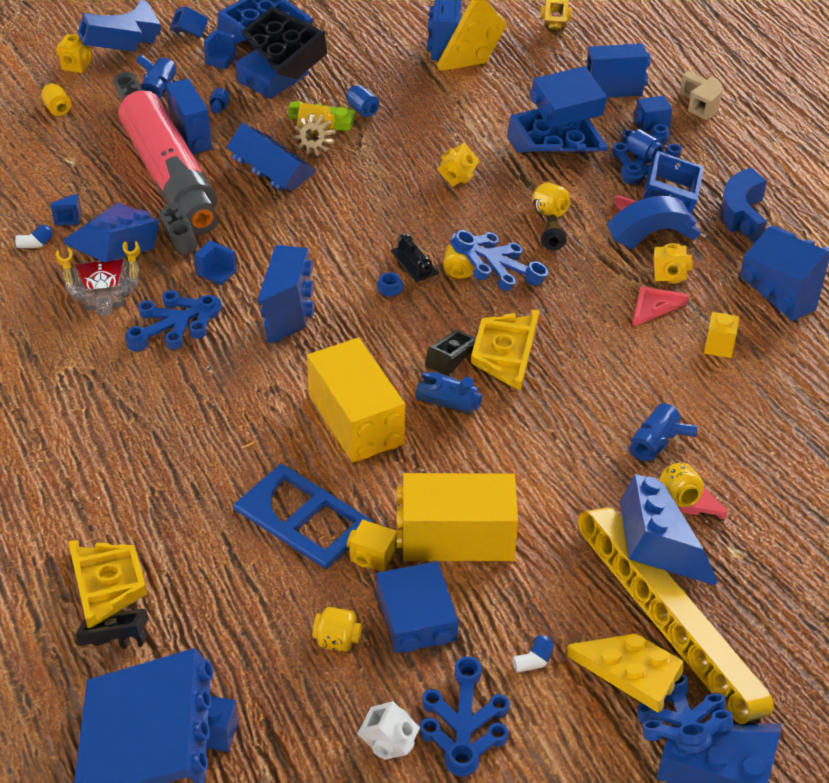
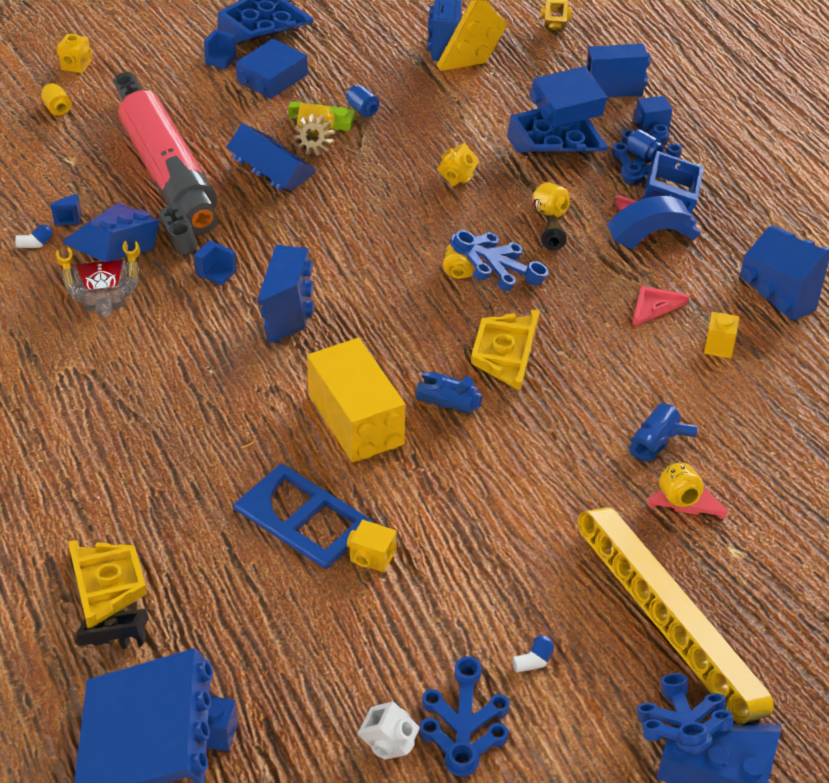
(122, 30): blue arch -> none
(157, 74): blue piece -> none
(188, 20): blue panel -> none
(189, 115): blue brick -> none
(205, 308): blue plant -> none
(219, 100): blue cylinder -> none
(286, 42): black wedge -> none
(336, 629): yellow head -> none
(389, 284): blue plate -> none
(413, 259): black hinge -> none
(416, 607): blue brick -> none
(449, 352): pearl dark grey slope -> none
(457, 517): yellow brick -> none
(631, 666): yellow wing -> none
(659, 533): blue wedge -> none
(671, 263): yellow brick -> none
(703, 94): tan brick -> none
(739, 193): blue arch -> none

